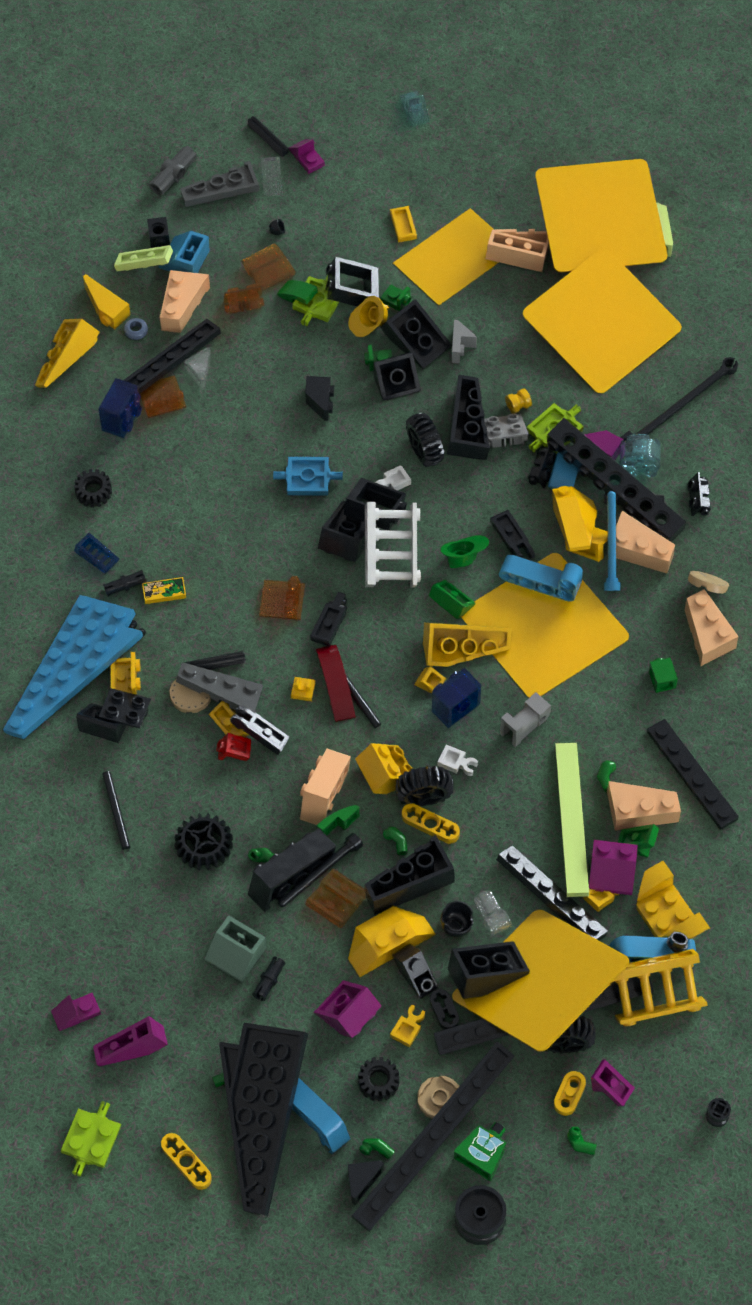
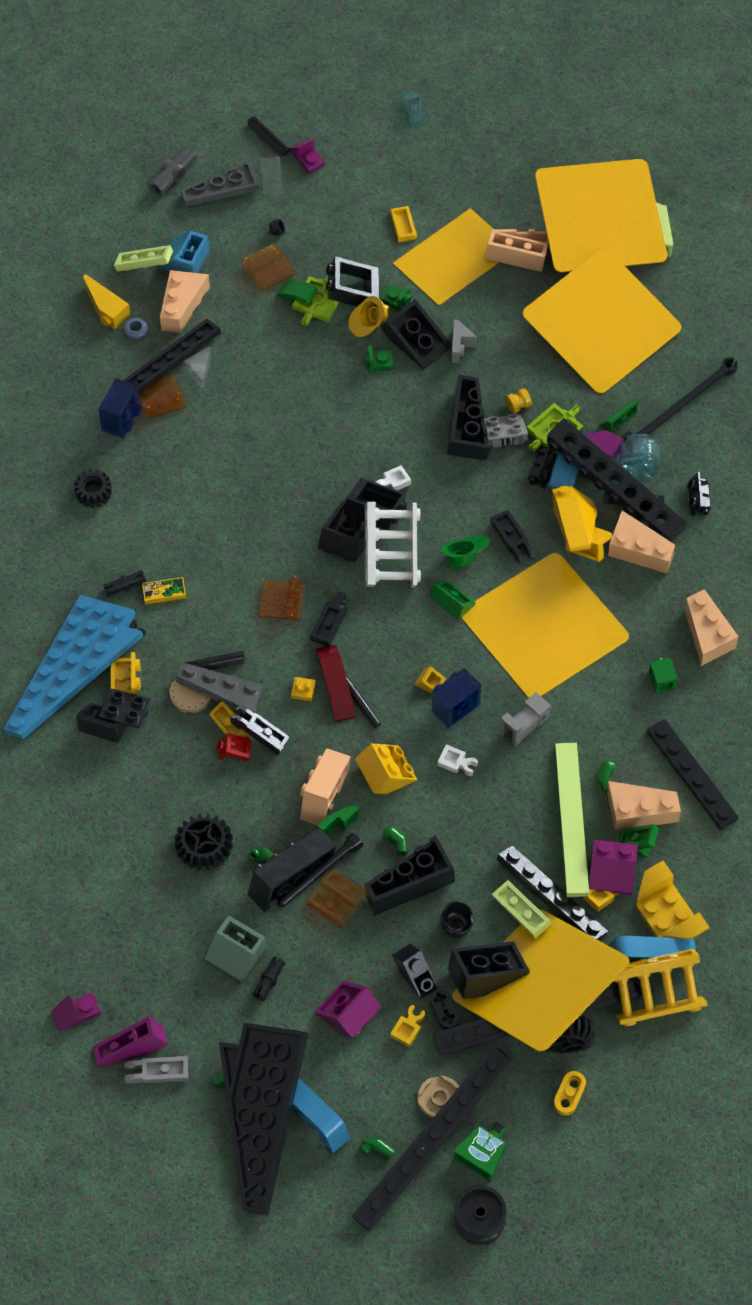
(72, 342): yellow wedge -> none
(90, 1138): lime plate -> none
(96, 544): clear blue slope -> none
(116, 810): black bar -> none
(158, 232): black brick -> none
(158, 1070): none -> light grey hinge
(180, 1144): yellow beam -> none
(234, 295): clear orange hinge -> none
(308, 476): dark azure plate -> none
(318, 395): black slope -> none
(362, 1178): black slope -> none
(378, 1066): black tyre -> none
(385, 935): yellow wedge -> none
(396, 376): black slope -> none
(424, 786): black gear -> none
(425, 439): black gear -> none
(447, 824): yellow beam -> none
(457, 643): yellow wedge -> none
(493, 917): clear piece -> none
(521, 909): none -> yellowish green plate
(542, 578): dark azure beam -> none
(577, 1142): green arm -> none
(611, 582): dark azure piece -> none
(612, 1083): magenta slope -> none
(620, 416): none -> green slope
(677, 942): black plate -> none
(708, 581): tan tile -> none
(718, 1118): black wheel -> none

